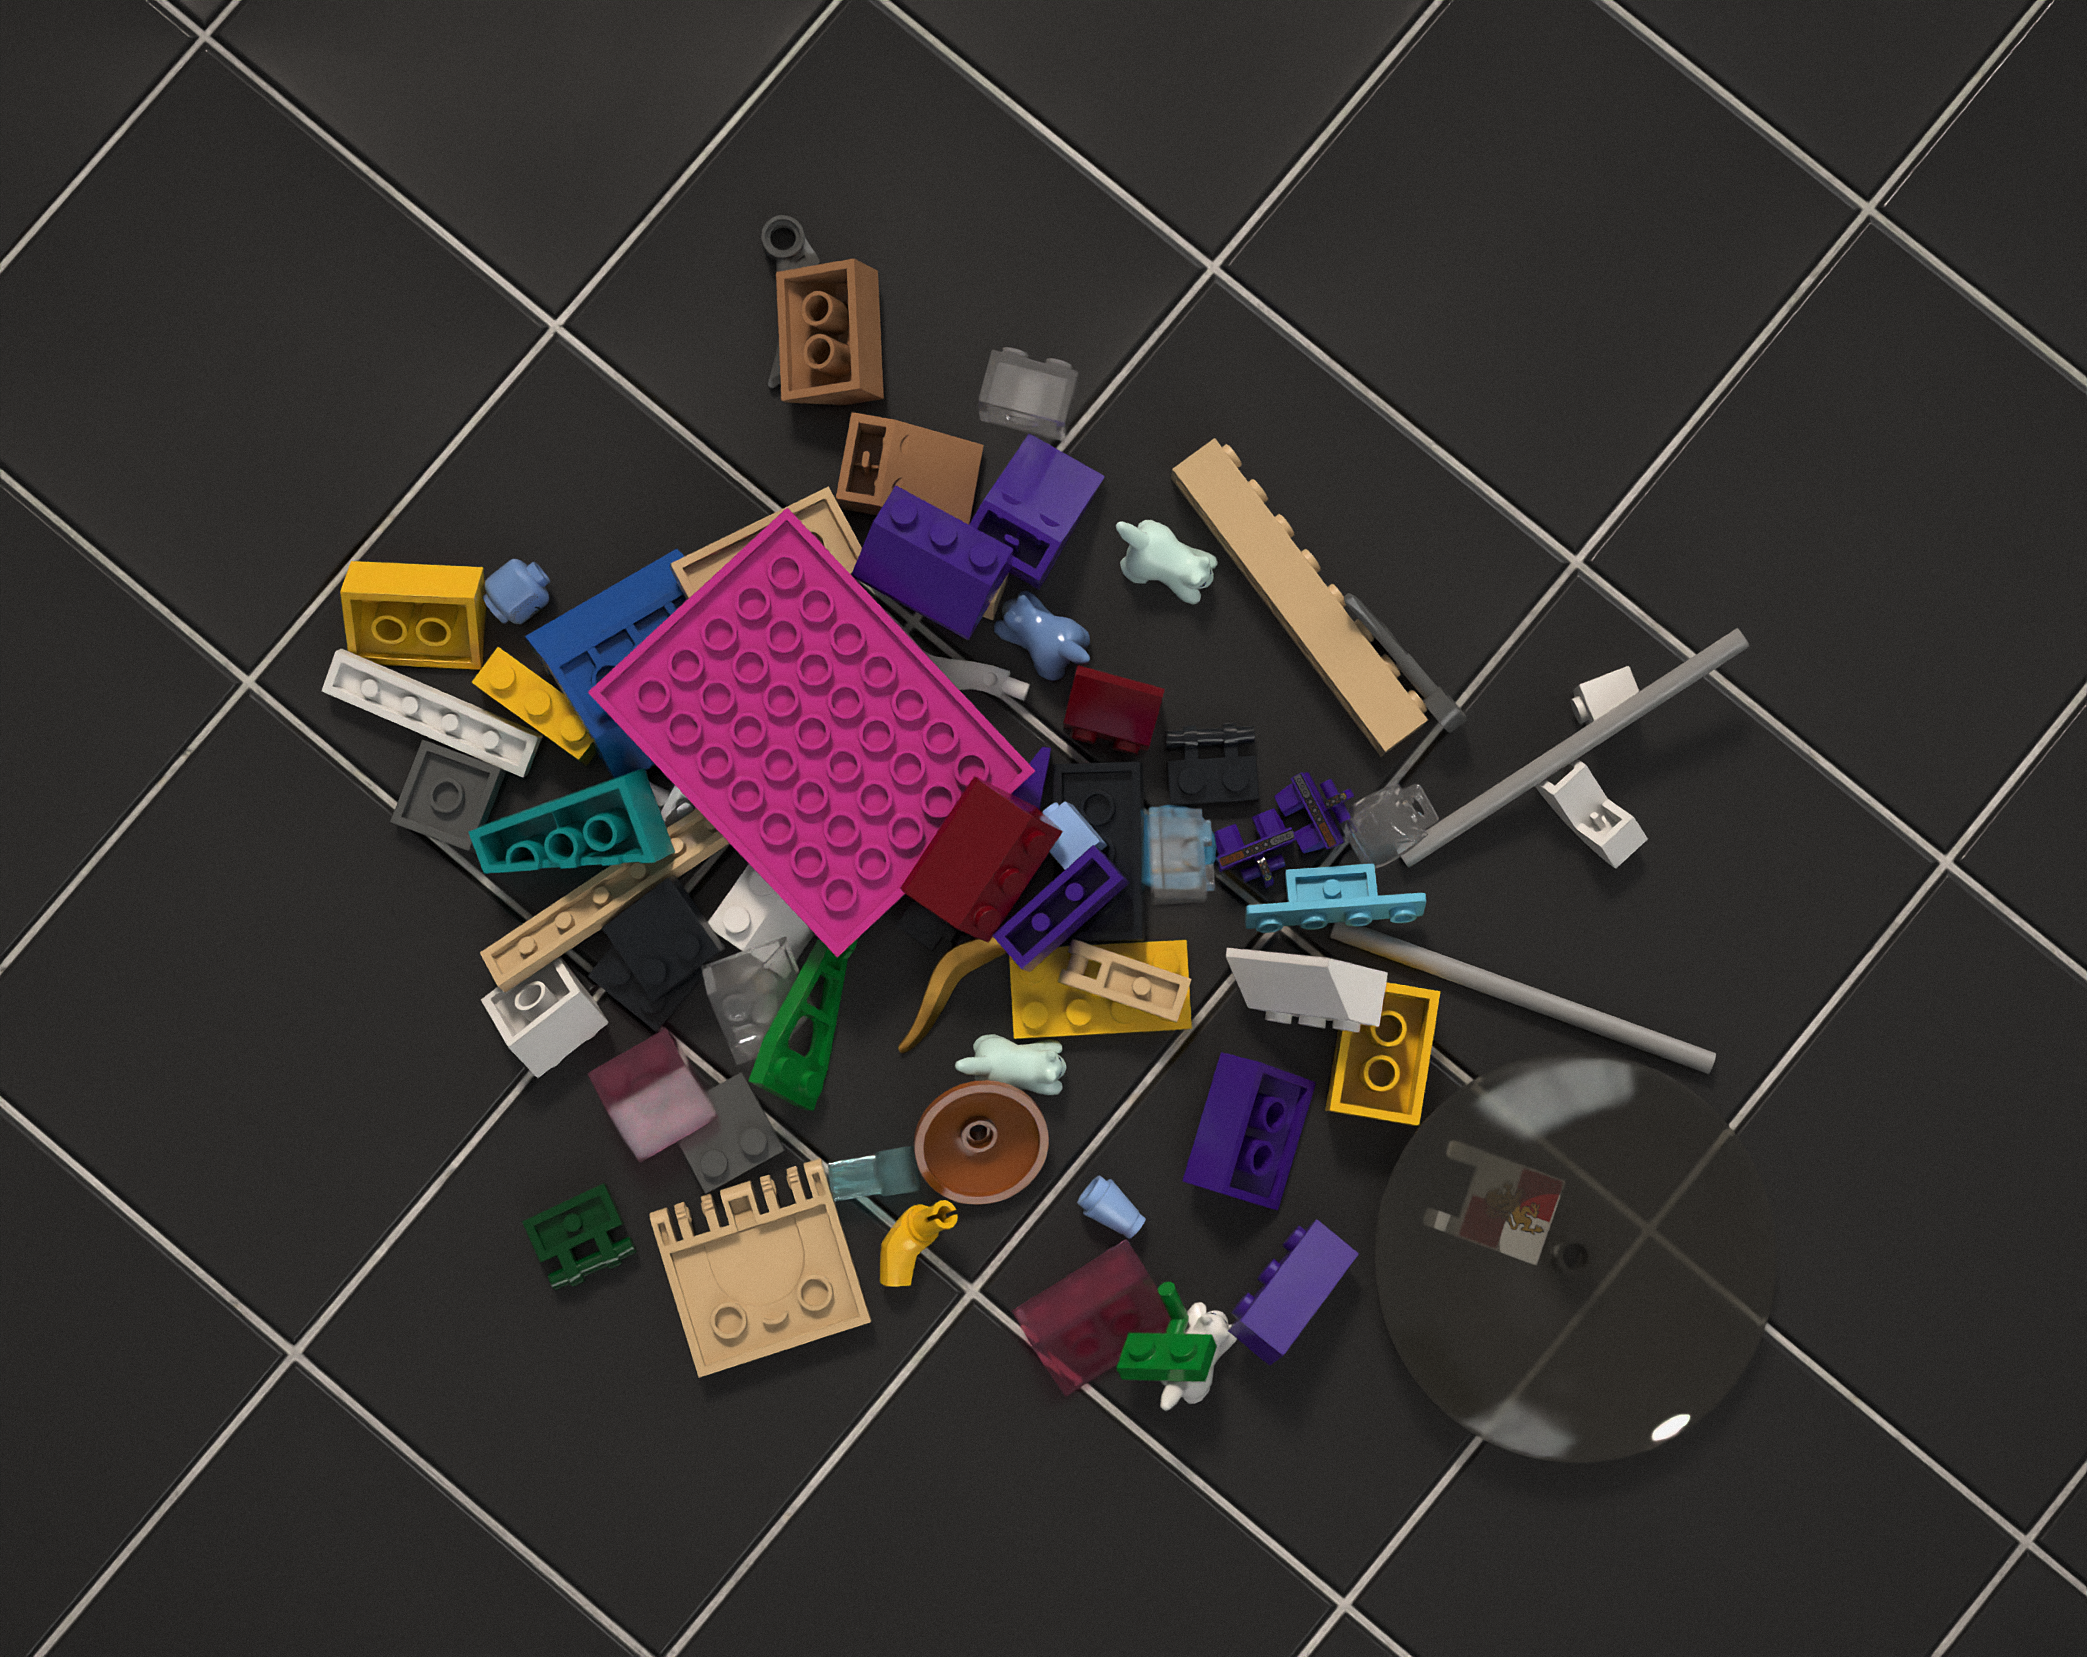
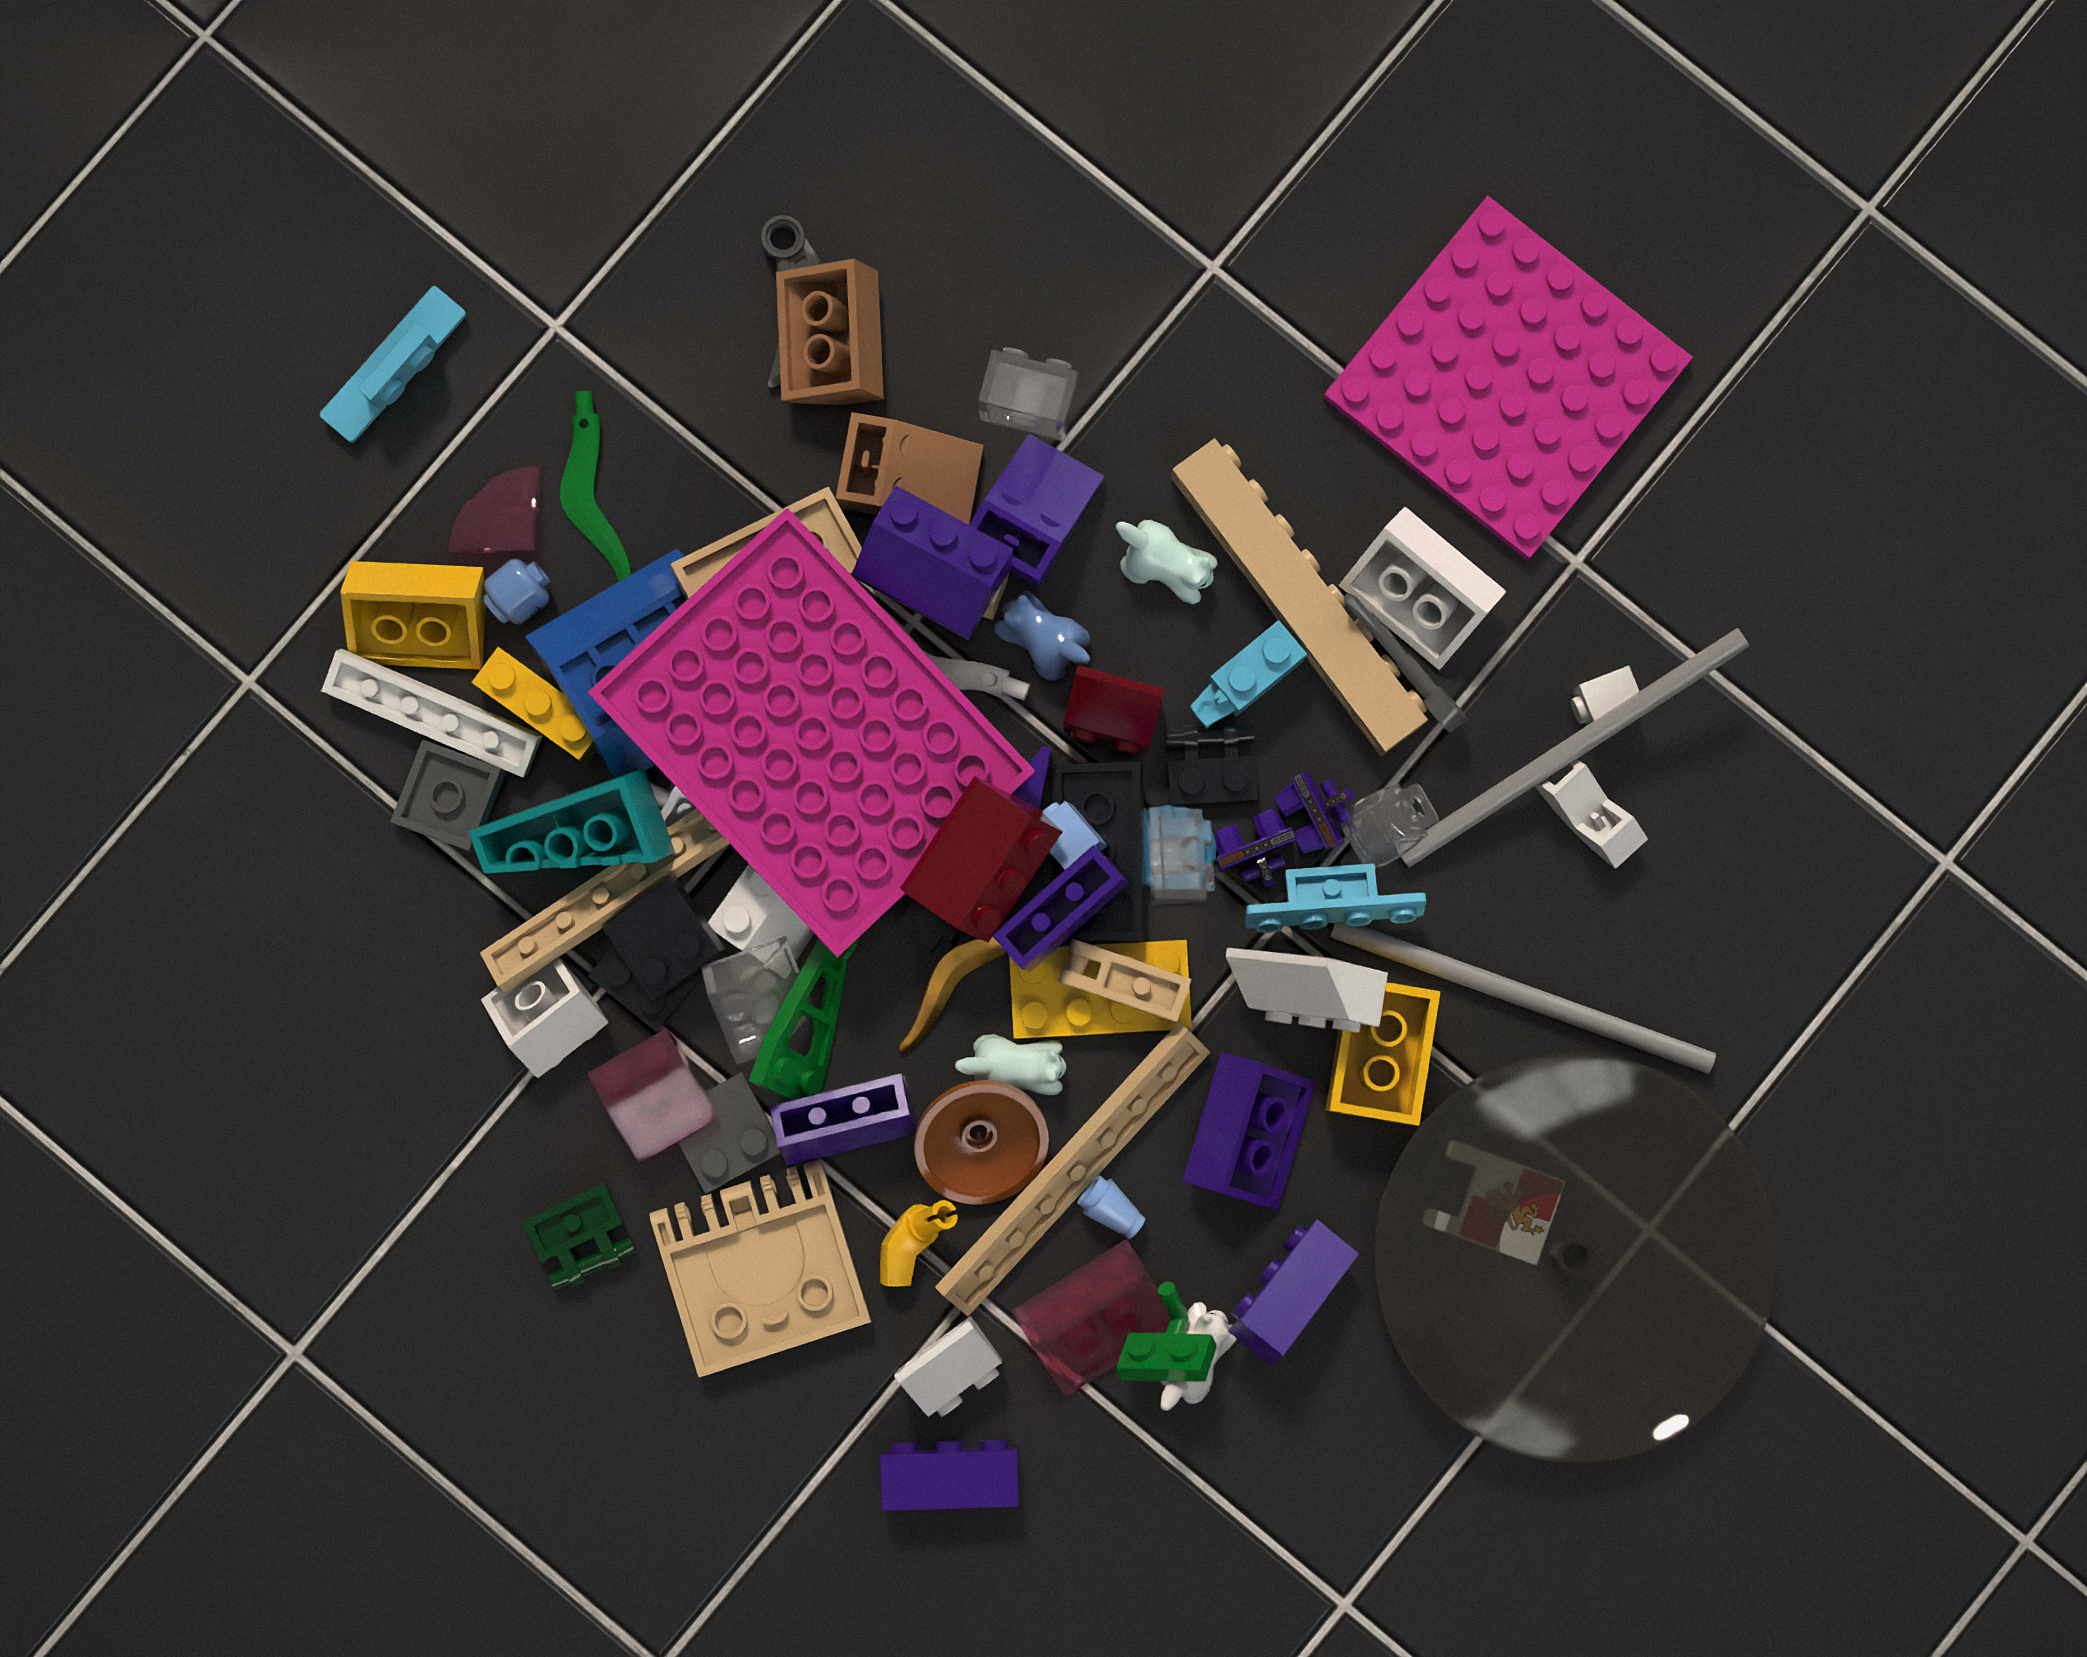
(393, 364): none -> medium azure bracket
(500, 515): none -> clear pink brick
(578, 486): none -> green piece
(843, 1119): none -> dark purple brick
(884, 1174): clear light blue piece -> none
(949, 1367): none -> white slope
(949, 1476): none -> dark purple brick
(1072, 1169): none -> tan plate
(1248, 675): none -> medium azure hinge
(1422, 587): none -> white slope
(1507, 377): none -> dark pink plate

